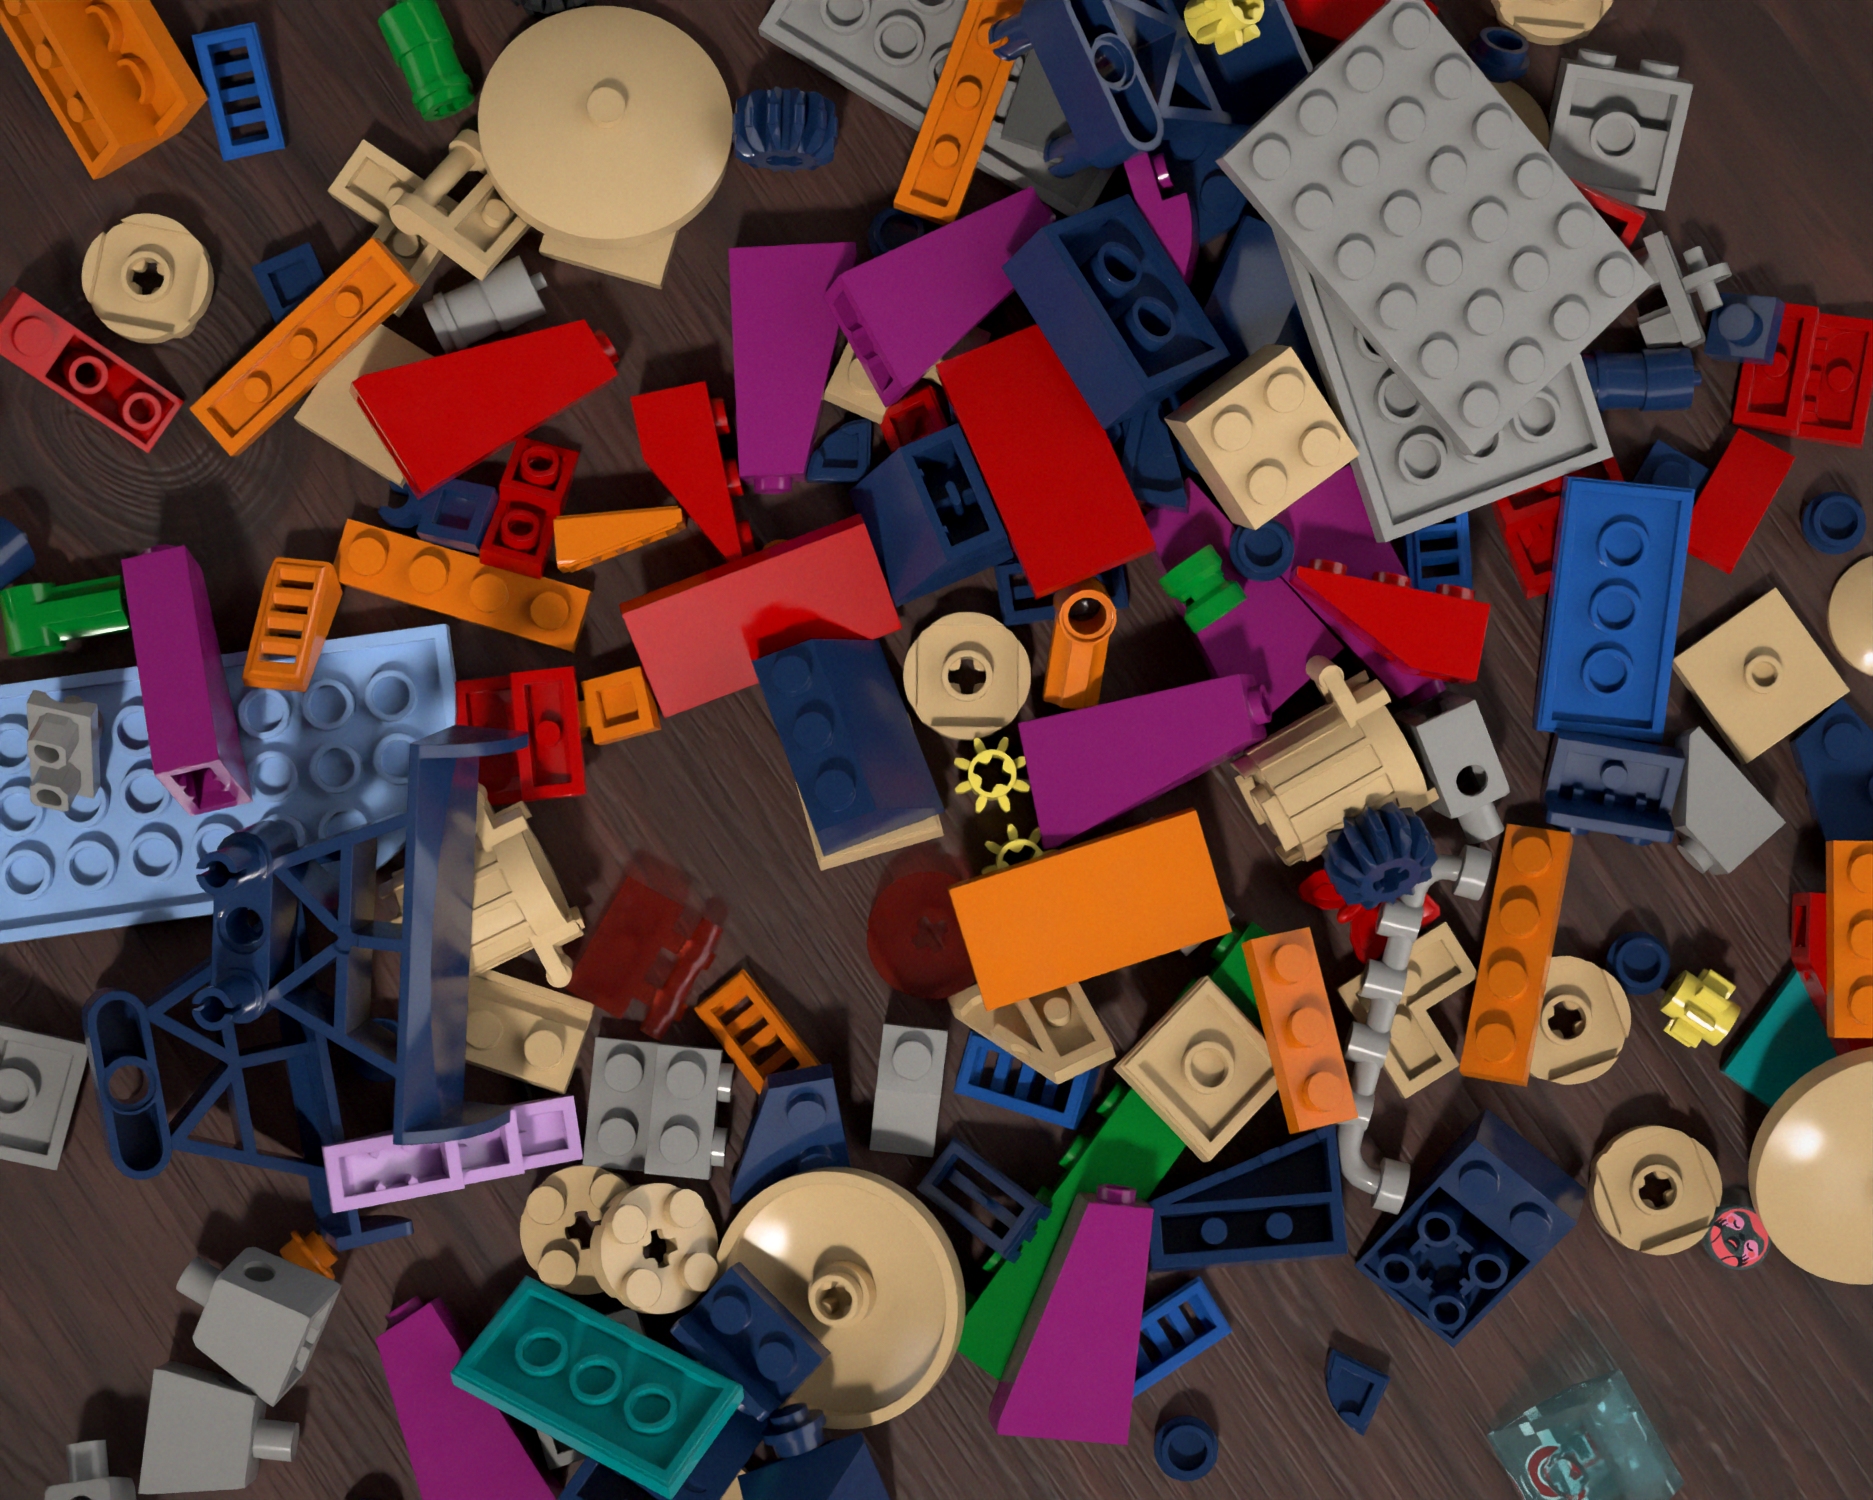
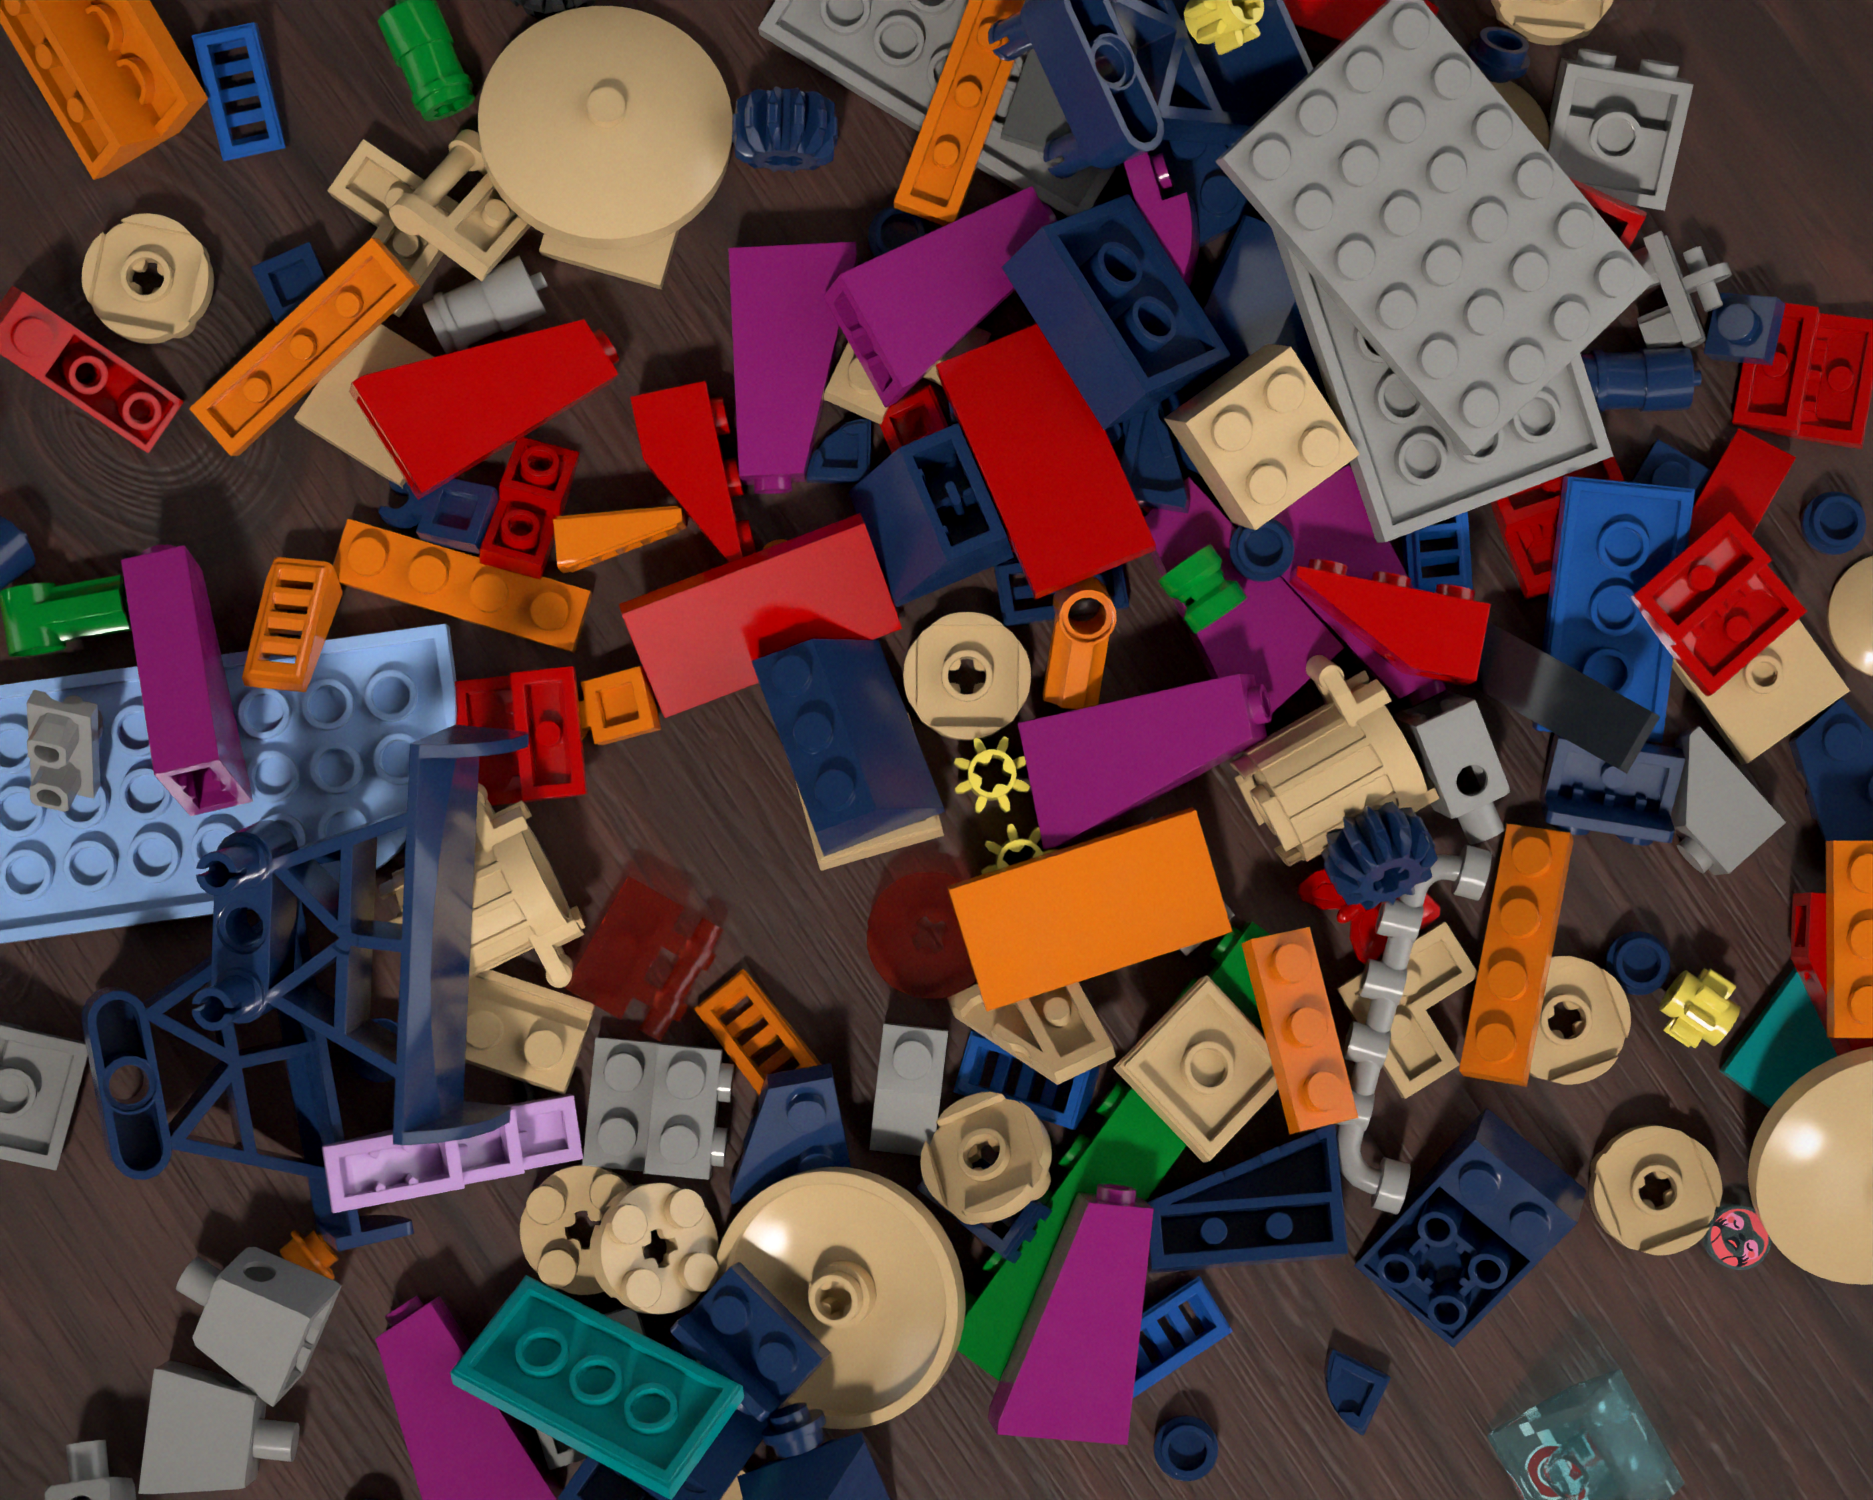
(1008, 1184): none -> tan plate
(1563, 699): none -> black slope
(1718, 604): none -> red slope

